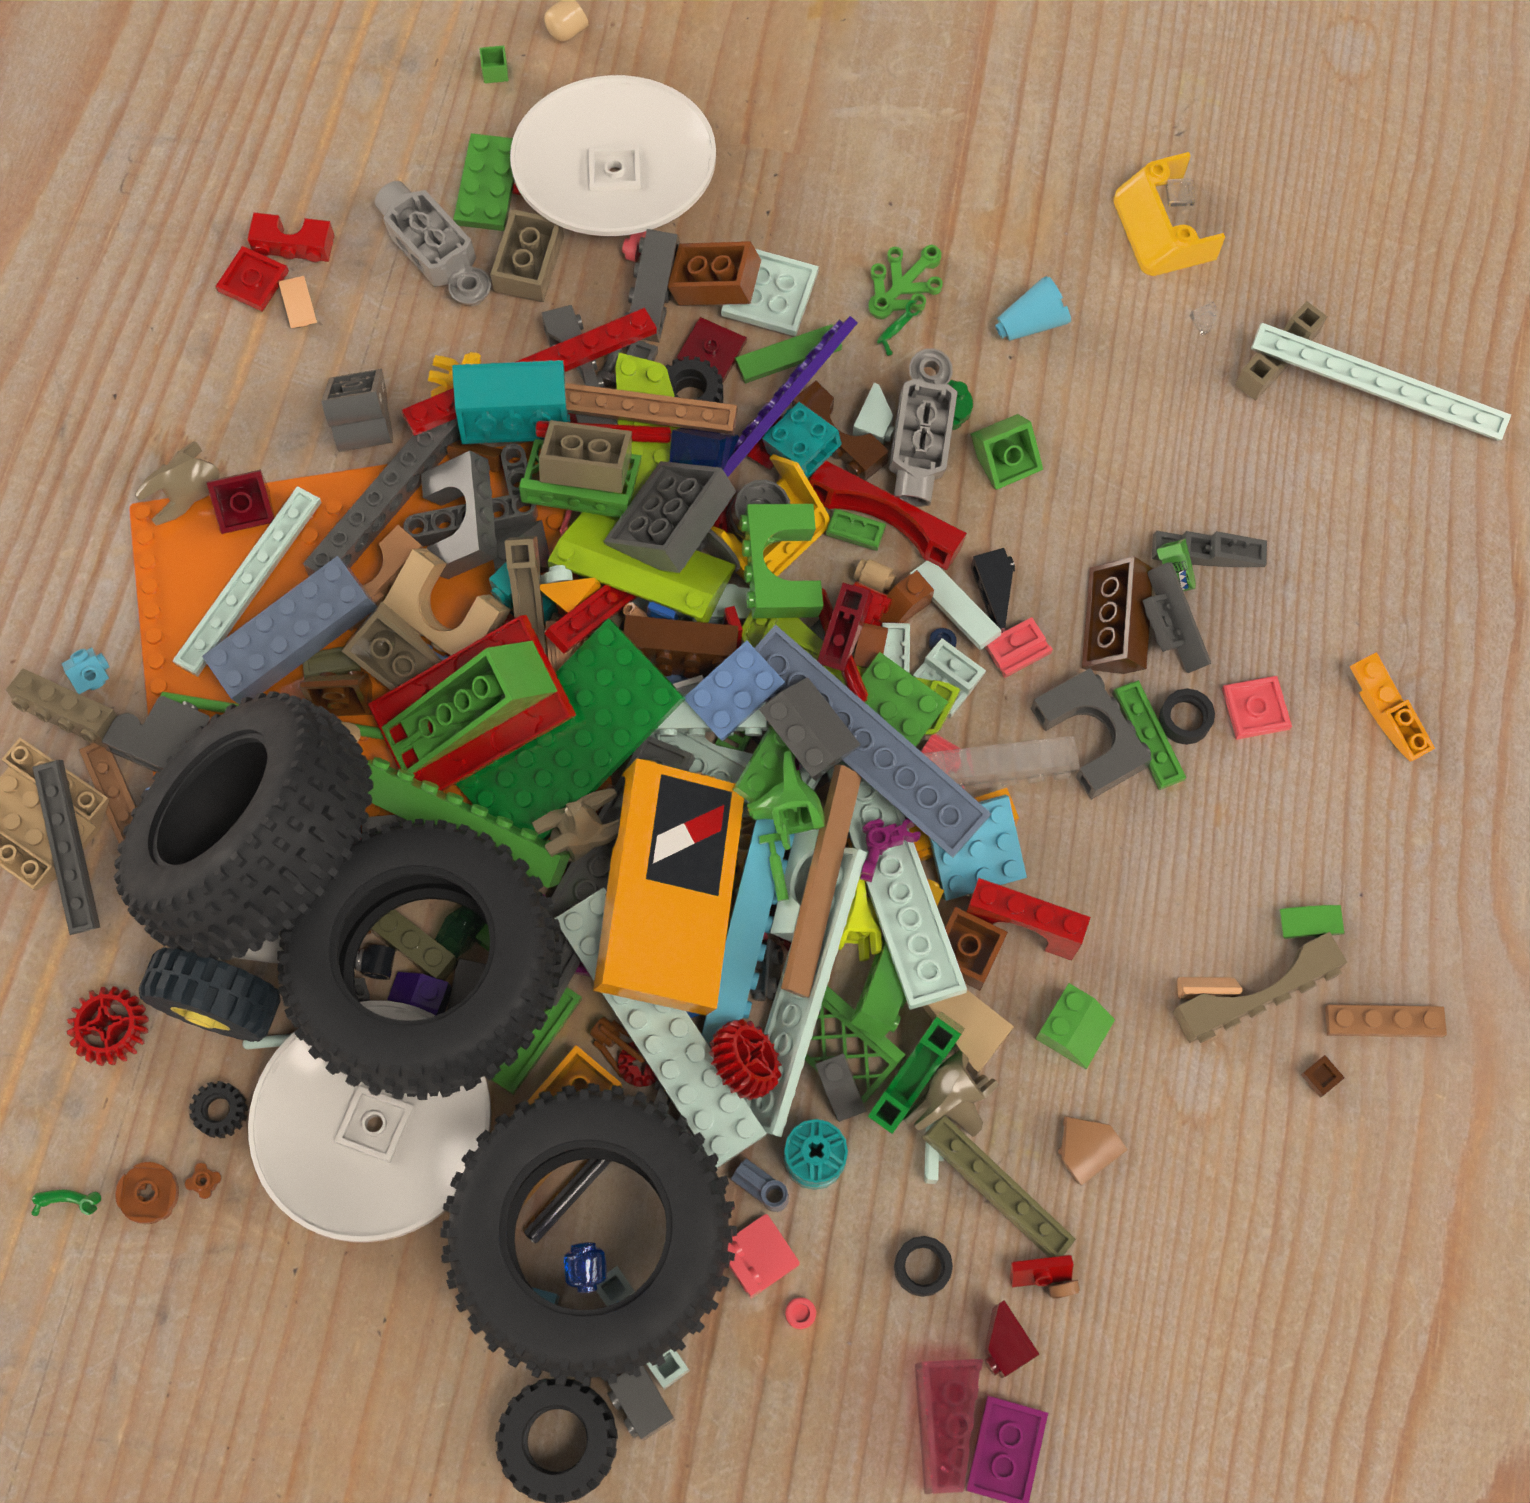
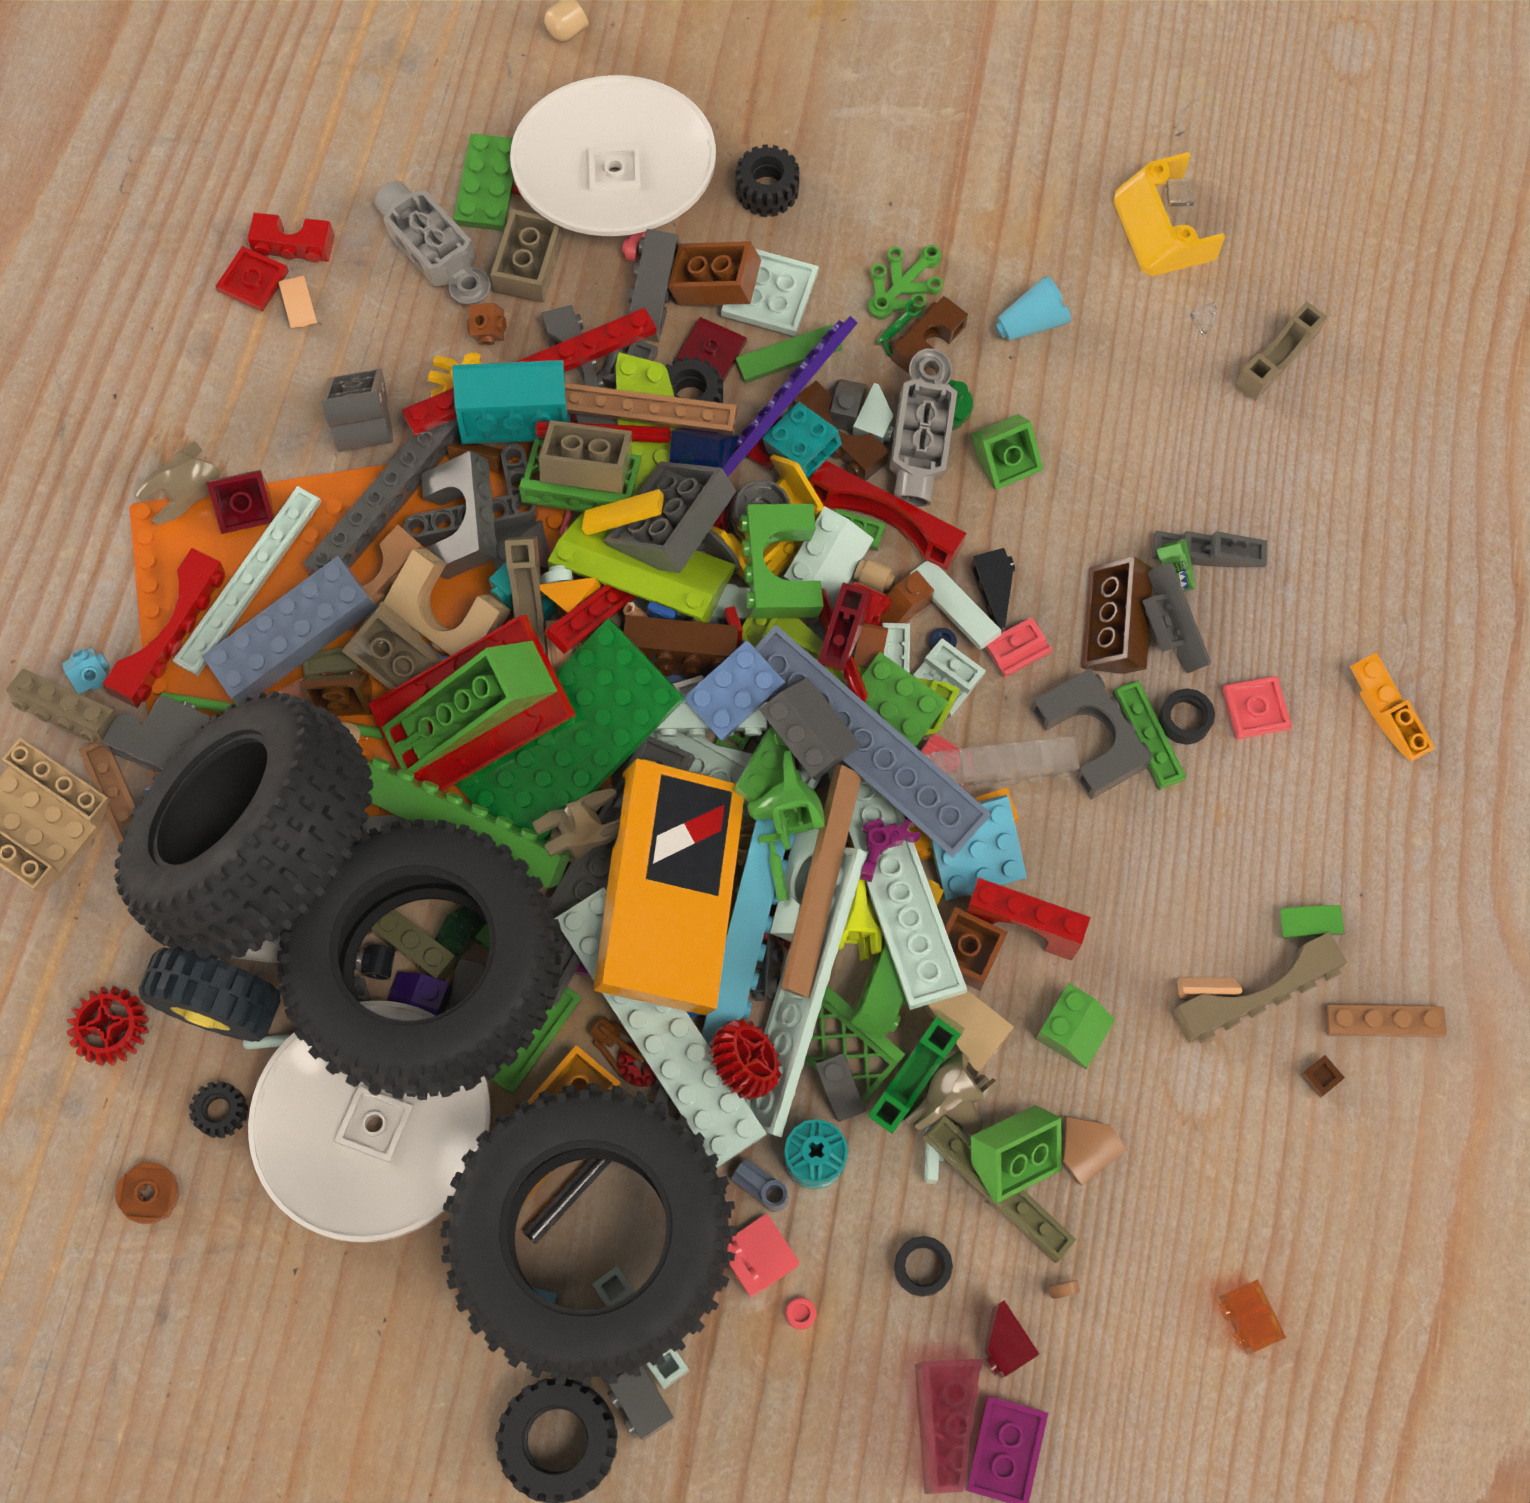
(66, 847): dark grey tile -> none
(85, 1202): green piece -> none
(134, 676): none -> red arch
(212, 1179): dark orange plate -> none
(486, 323): none -> dark orange brick
(494, 64): bright green piece -> none
(585, 1267): clear blue head -> none
(623, 512): none -> yellow tile
(767, 163): none -> black tyre
(830, 554): none -> light aqua slope
(847, 404): none -> dark grey slope
(941, 321): none -> reddish brown arch
(1017, 1152): none -> bright green slope
(1041, 1271): red plate -> none
(1251, 1317): none -> clear orange brick
(1380, 382): light aqua plate -> none

